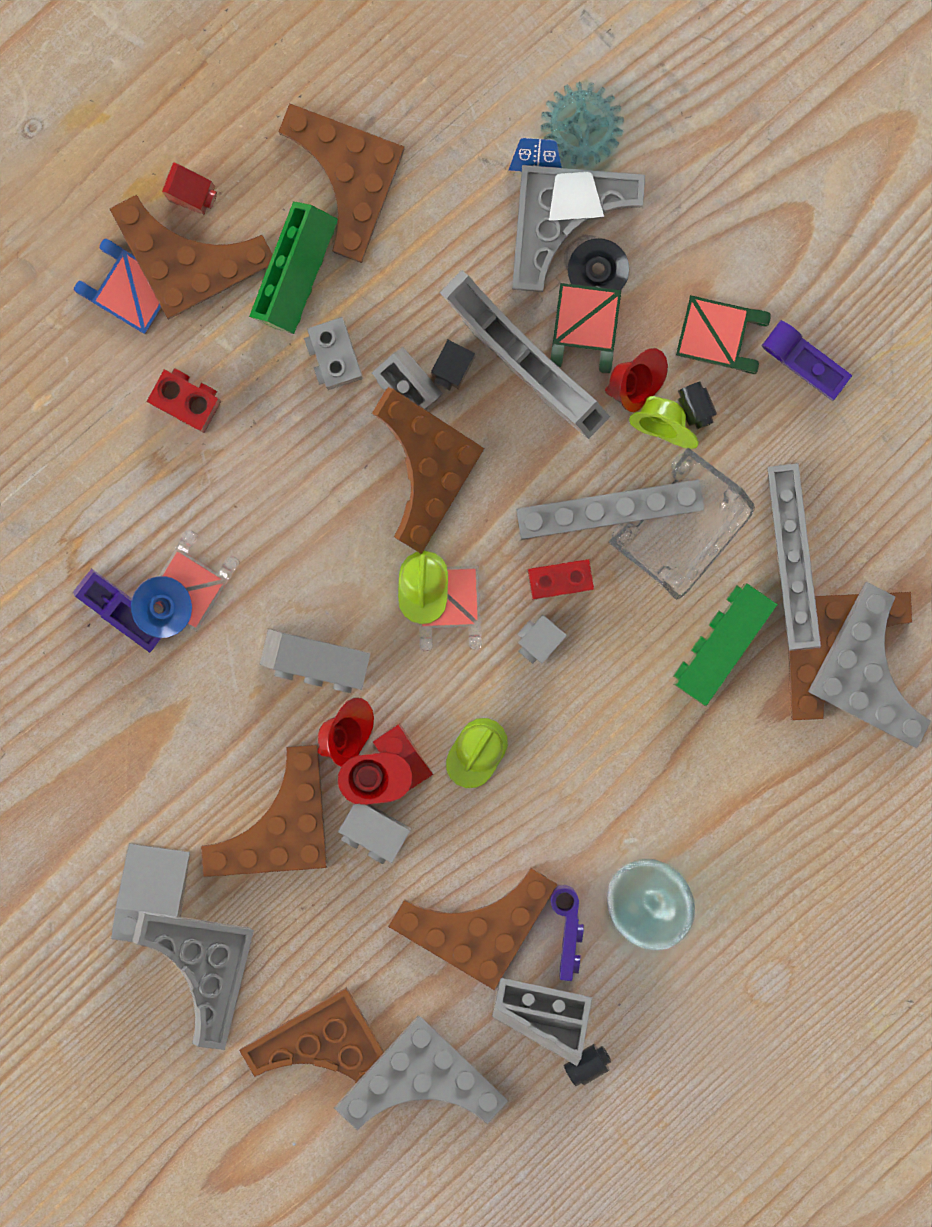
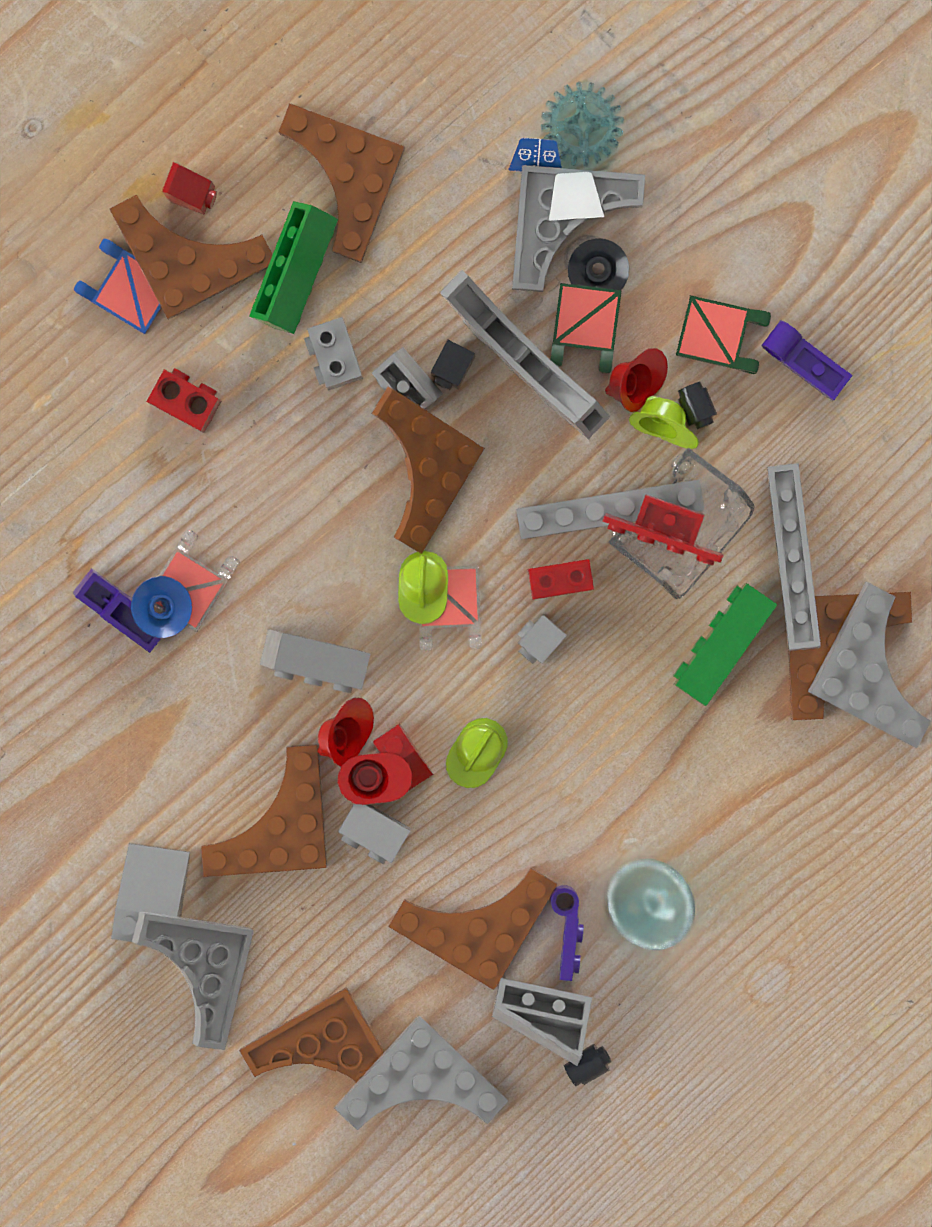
(666, 524): none -> red bracket

